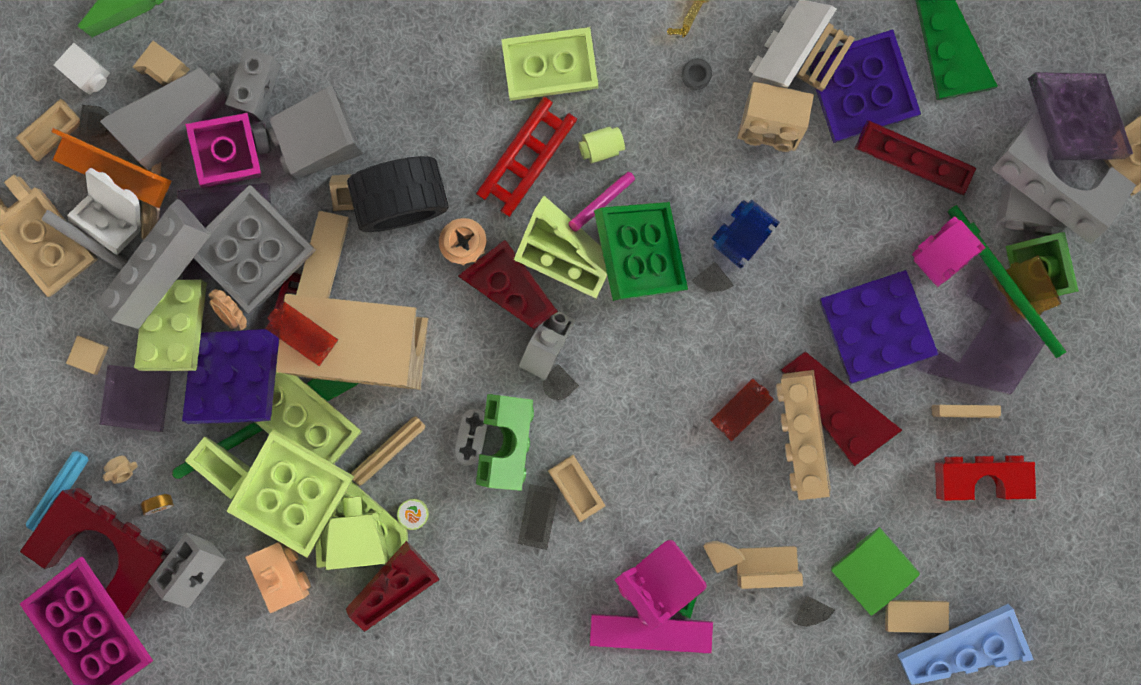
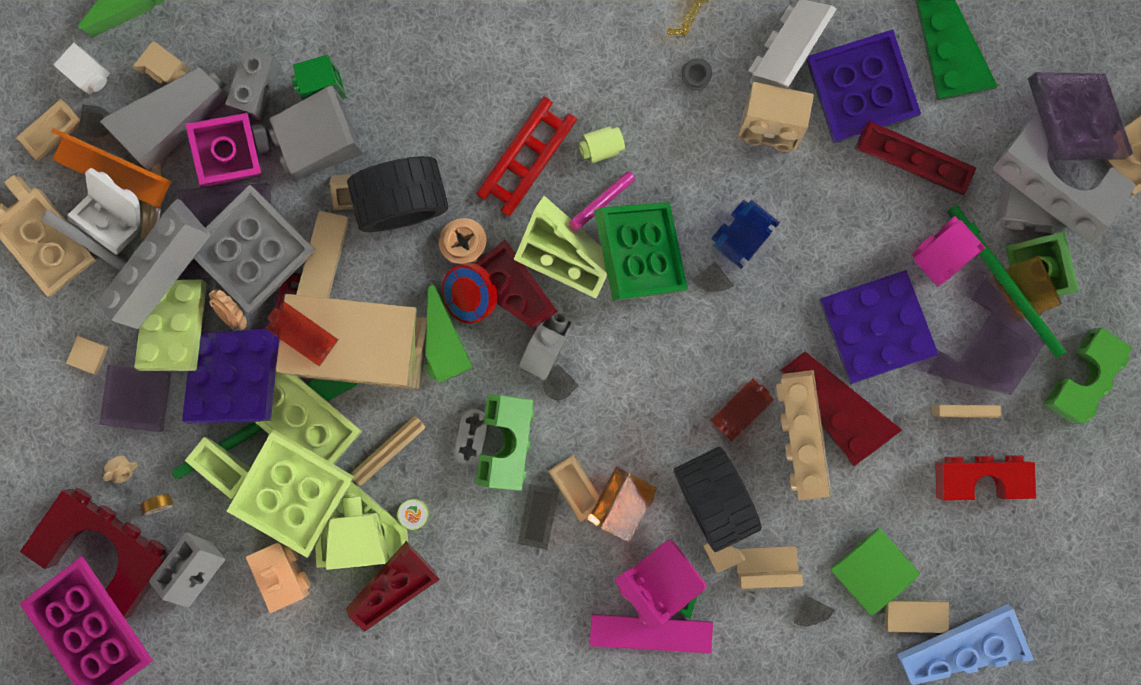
(63, 481): medium azure axle -> none
(316, 75): none -> green brick
(443, 345): none -> bright green slope
(469, 293): none -> tile
(549, 63): yellowish green plate -> none
(622, 504): none -> clear orange brick
(718, 499): none -> black tyre
(838, 36): tan tile -> none
(1105, 357): none -> bright green arch

